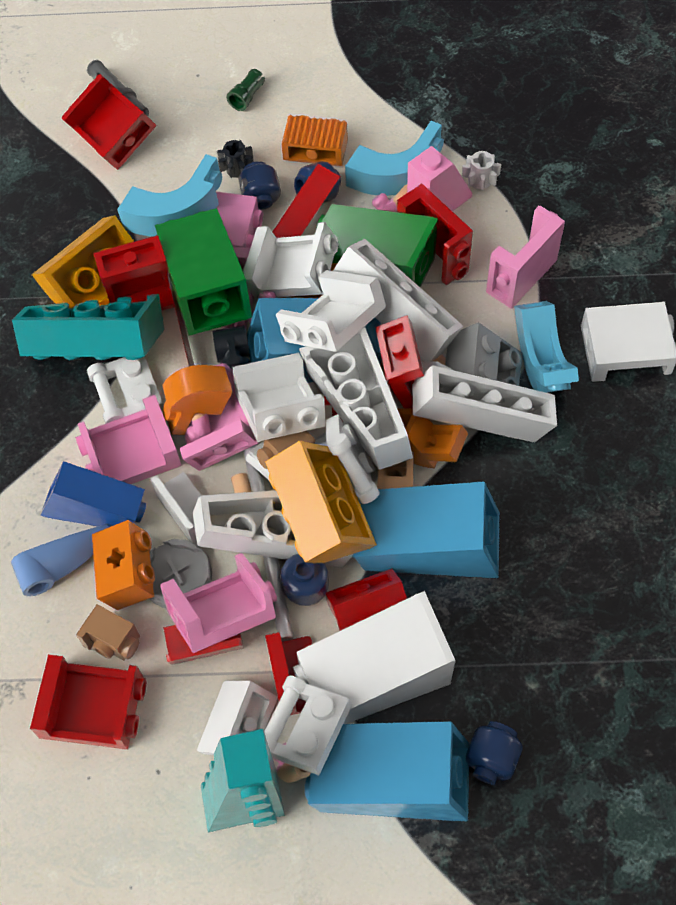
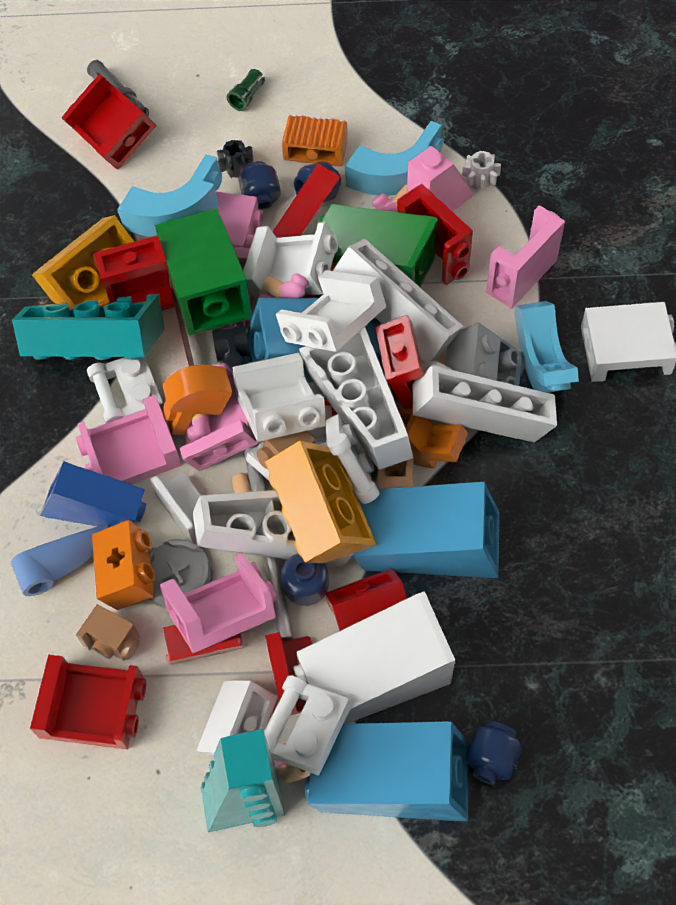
(291, 289): none -> bright pink arm

